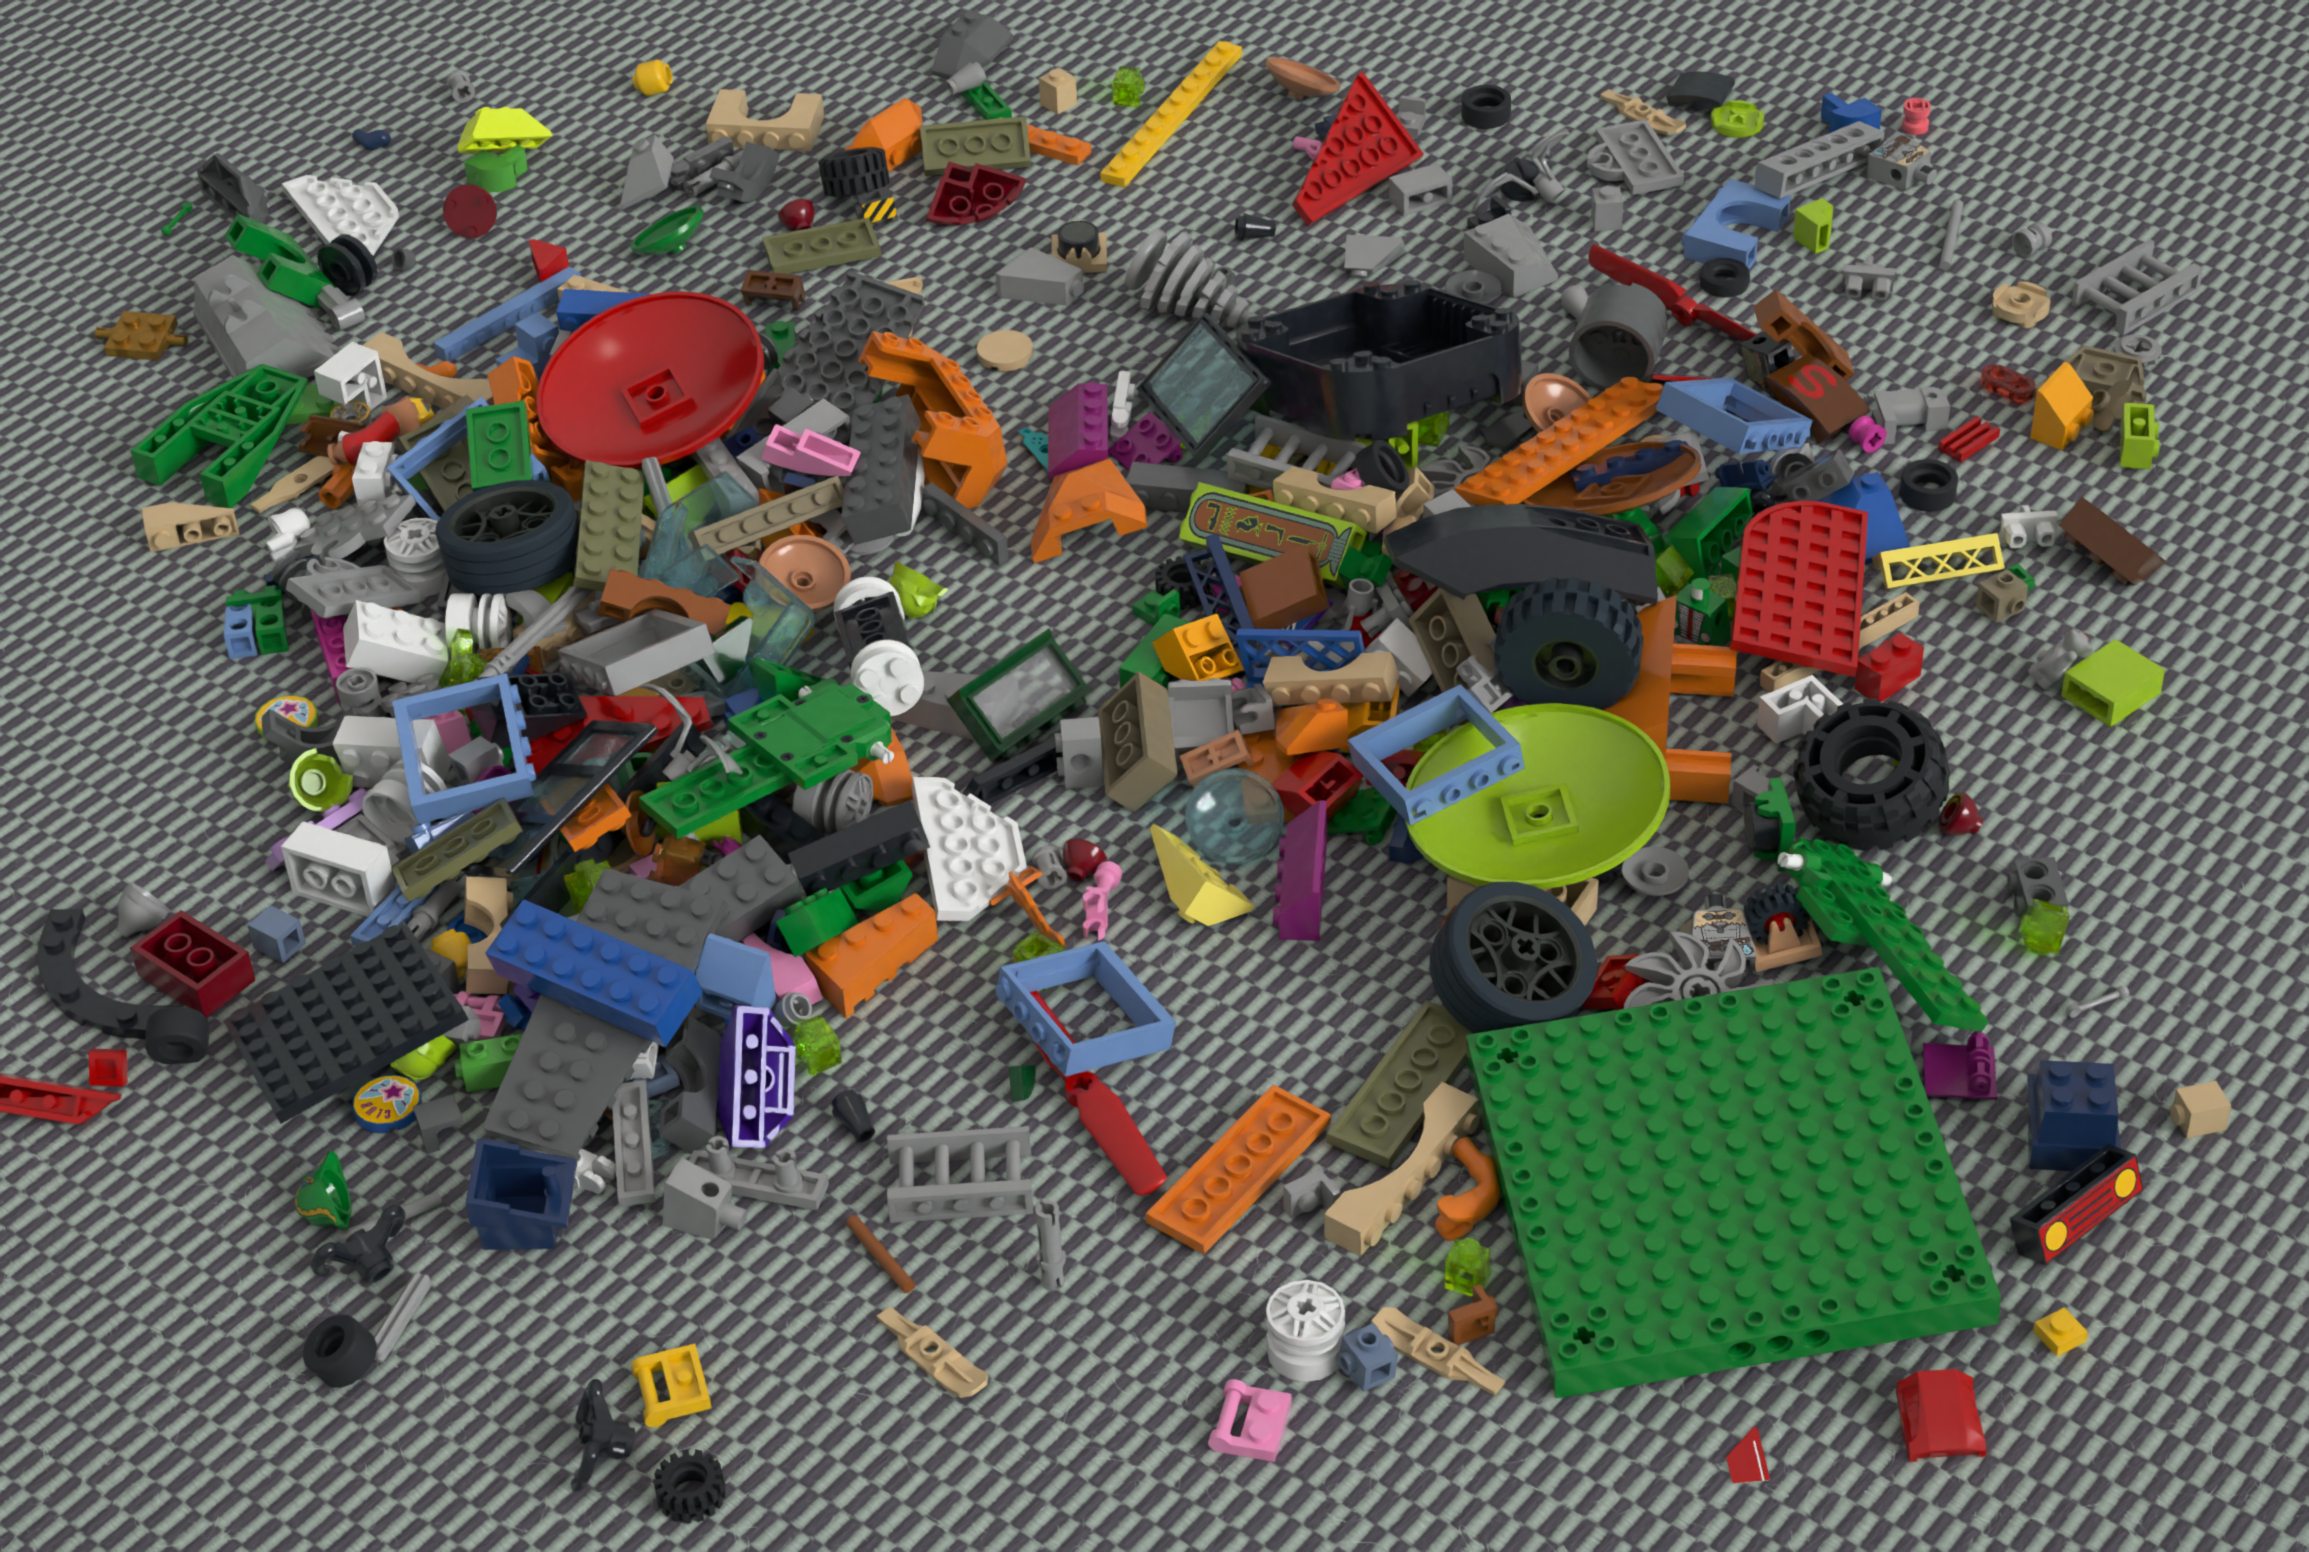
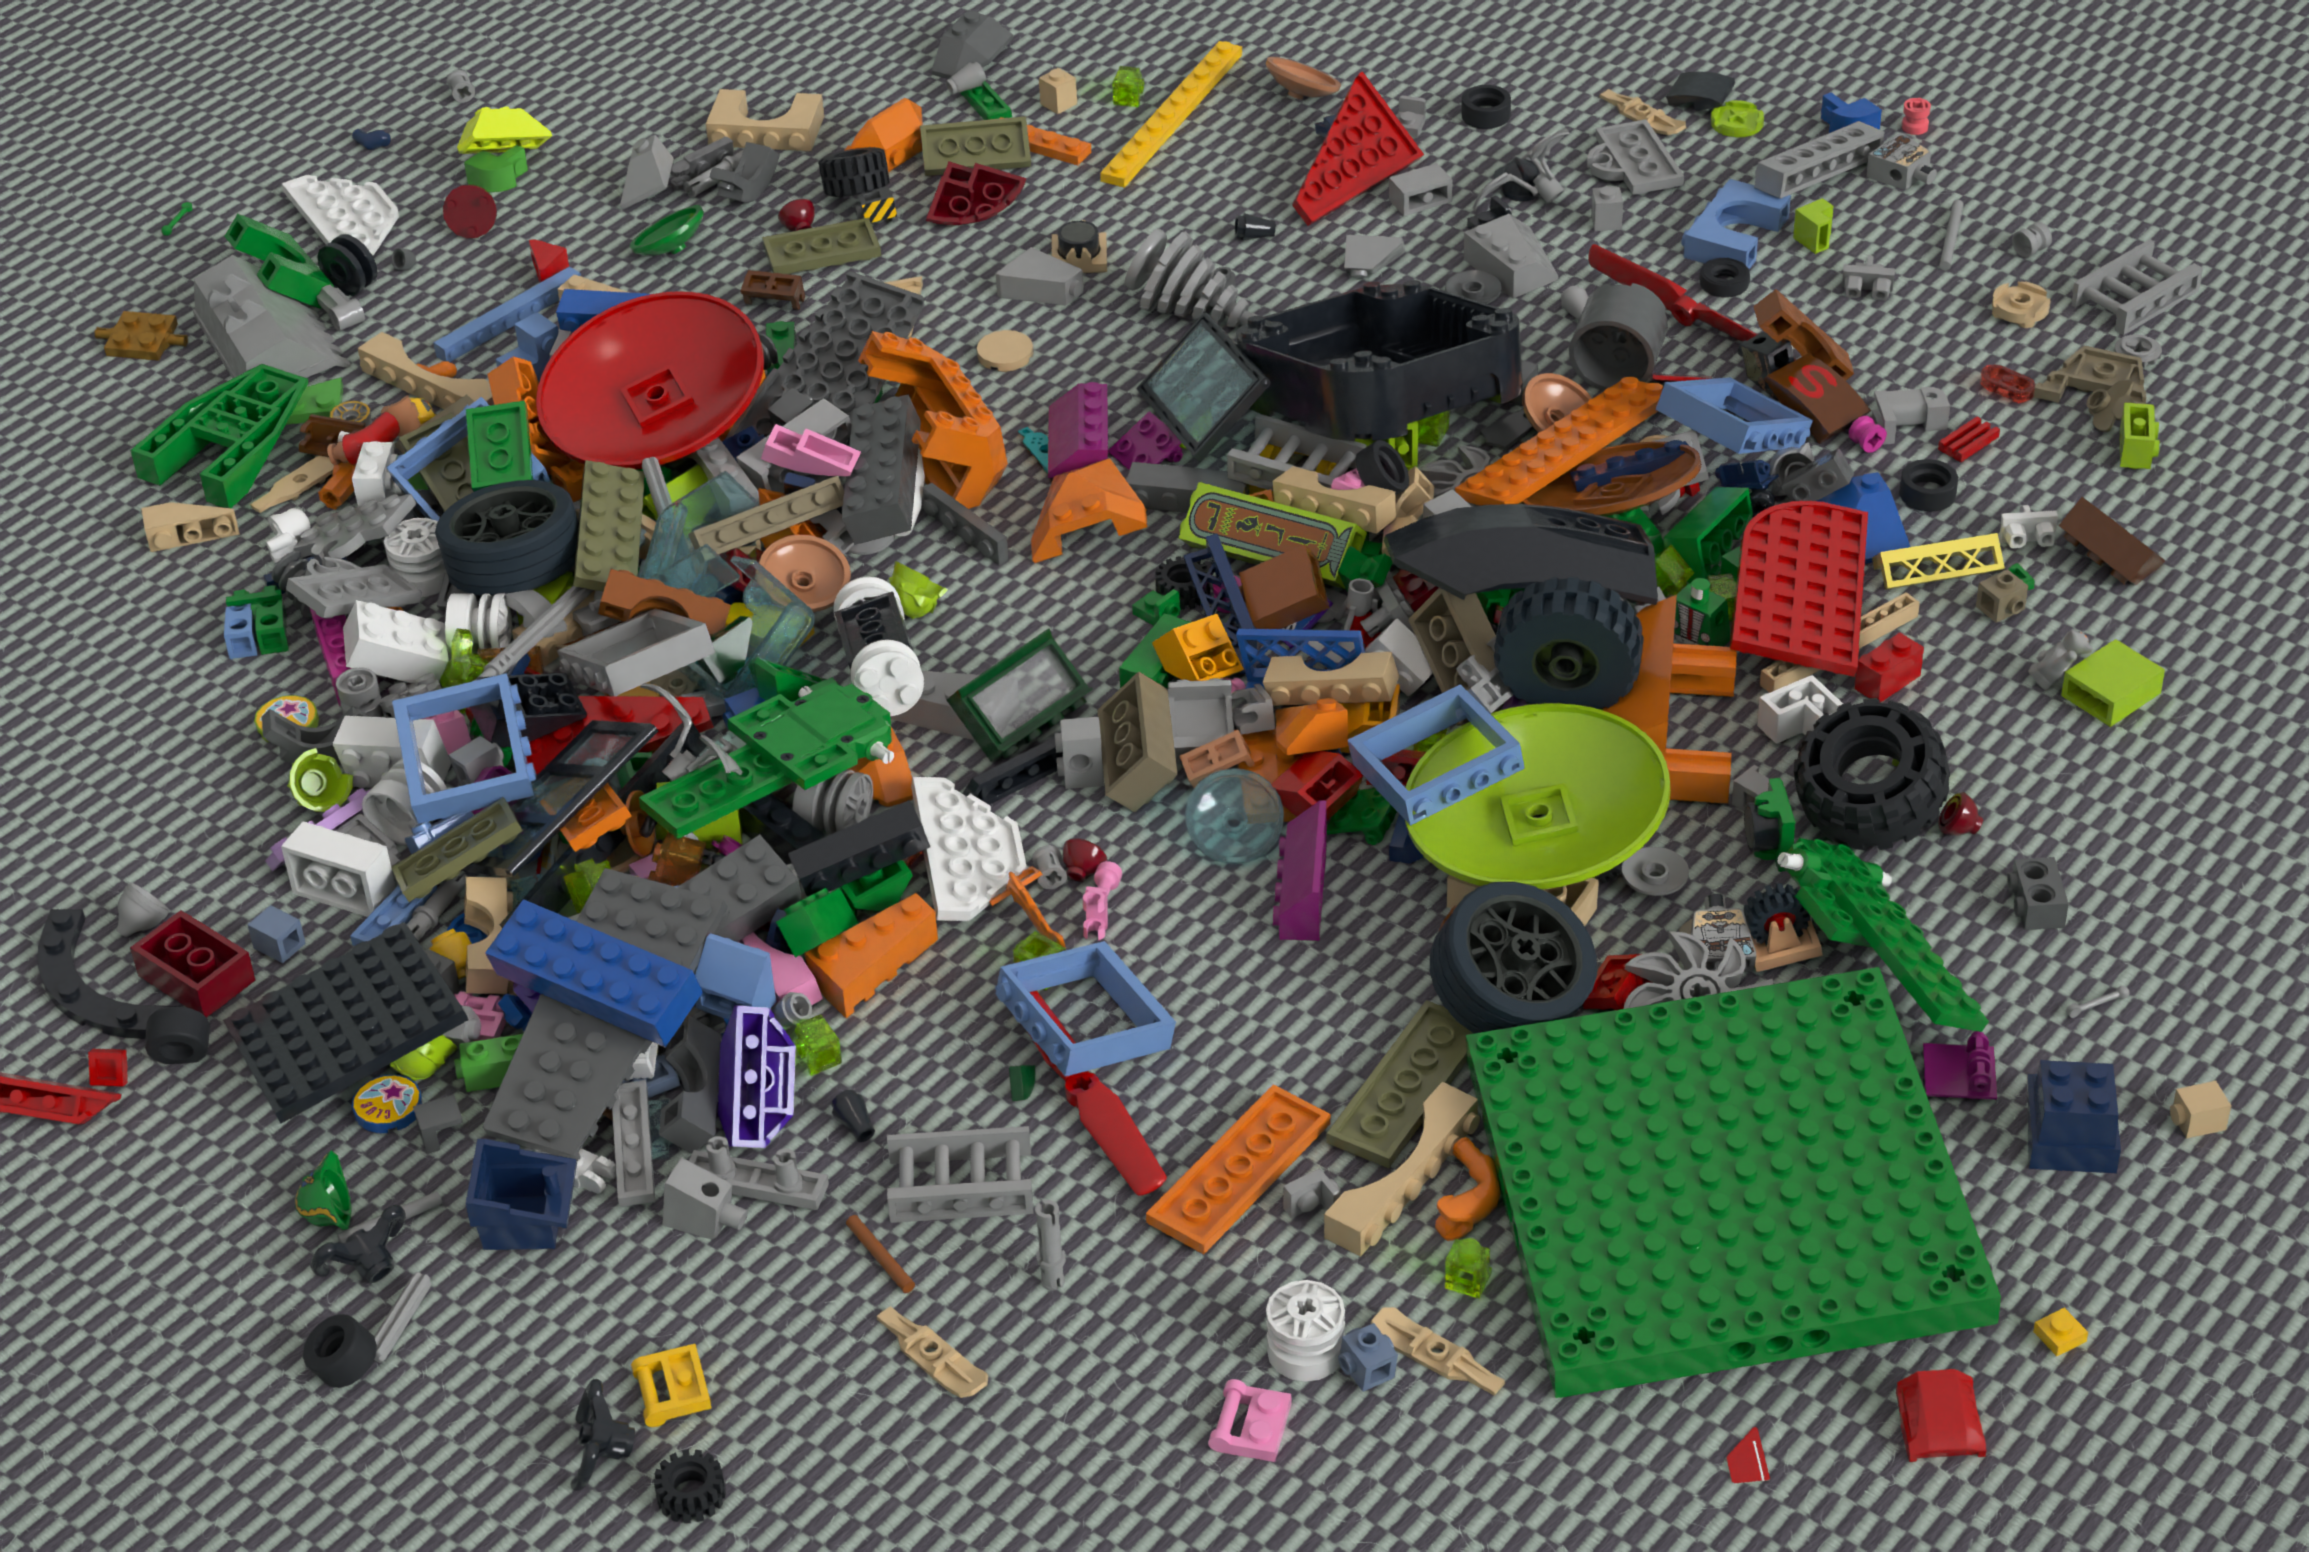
(232, 189): dark grey wedge -> none
(352, 376): white brick -> none
(652, 77): yellow head -> none
(1122, 407): white hinge -> none
(1194, 884): light yellow wedge -> none
(1307, 145): bright pink arm -> none
(1473, 1320): dark orange bracket -> none
(2044, 927): clear neon green brick -> none
(2061, 408): light orange slope -> none
(2076, 1204): brick -> none

